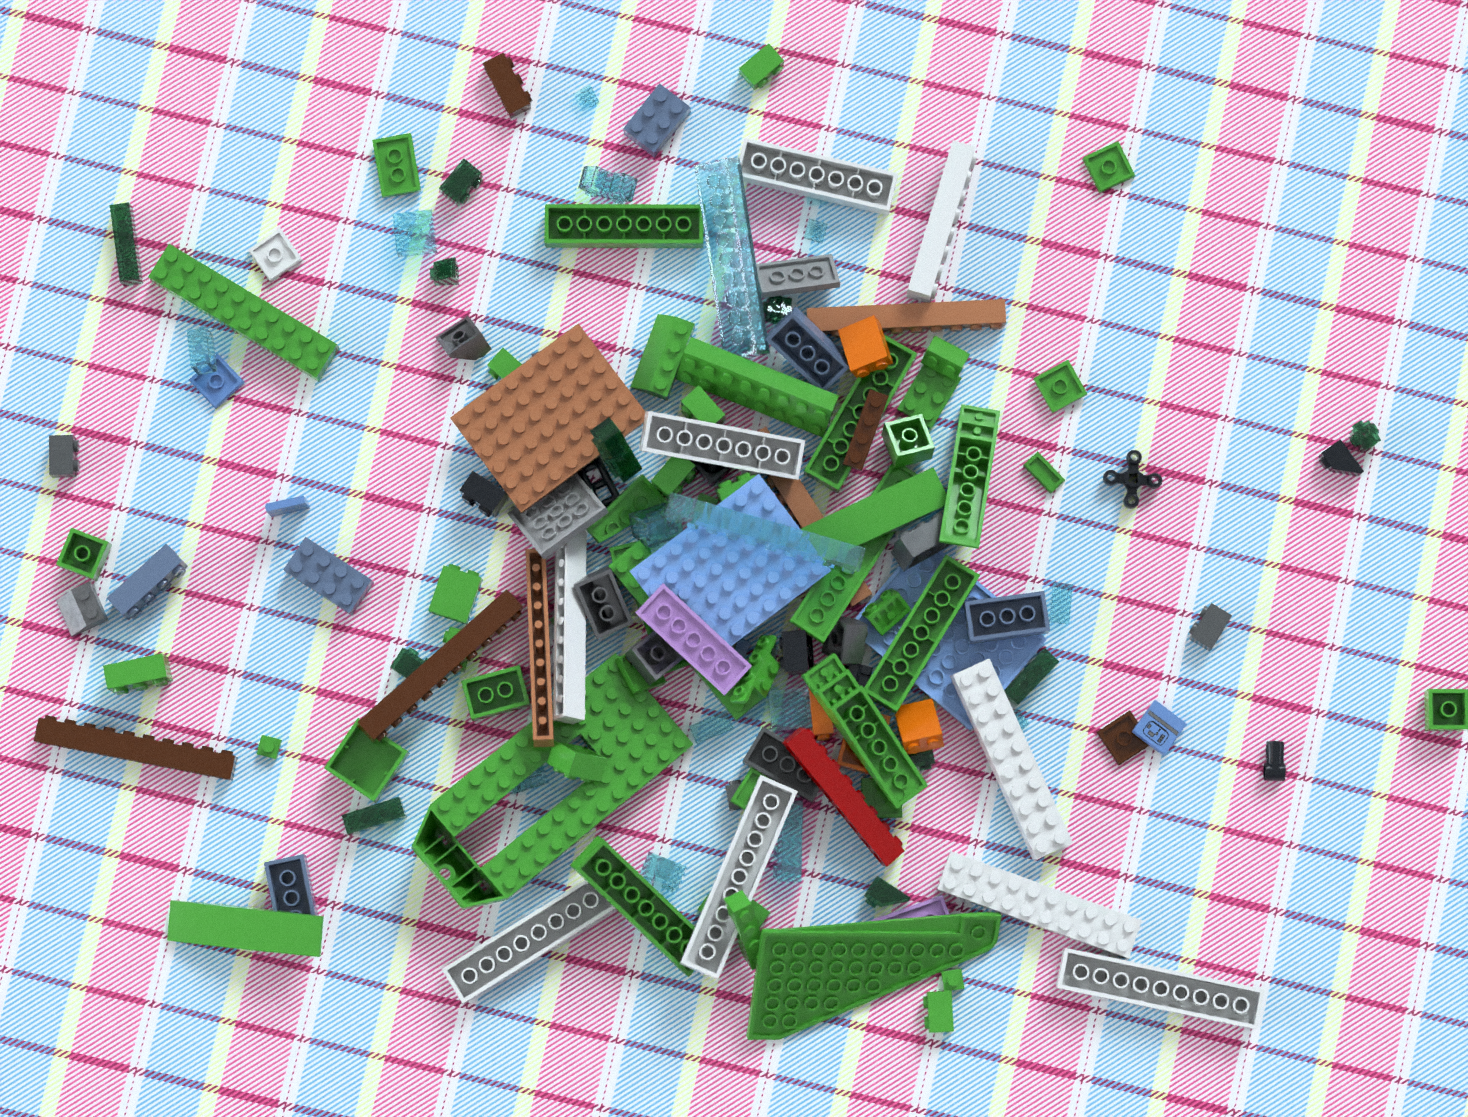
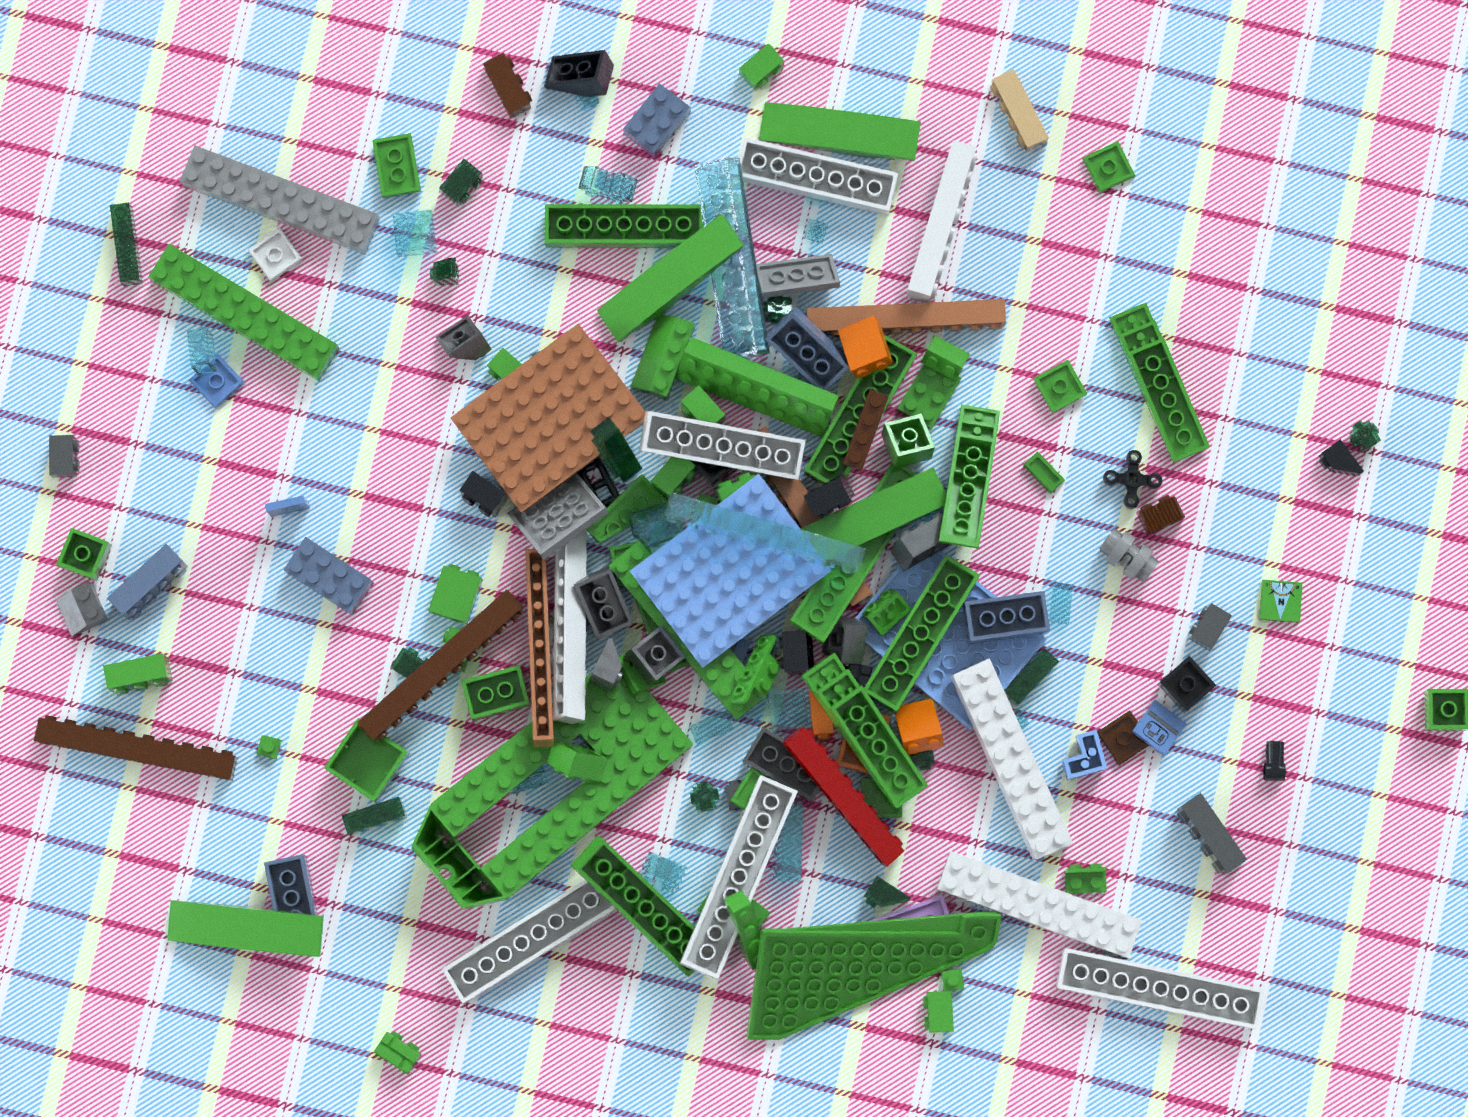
(279, 199): none -> light grey brick
(398, 1052): none -> bright green brick
(580, 73): none -> black slope
(607, 669): none -> flat silver slope
(670, 278): none -> bright green slope
(693, 639): lavender plate -> none
(709, 802): none -> clear green brick
(829, 495): none -> black brick
(840, 131): none -> bright green slope
(1019, 110): none -> tan brick
(1085, 880): none -> bright green bracket
(1090, 759): none -> light blue brick
(1119, 544): none -> light grey piece
(1159, 382): none -> bright green slope
(1160, 515): none -> reddish brown brick
(1186, 684): none -> black brick
(1211, 834): none -> dark grey brick
(1280, 601): none -> bright green tile

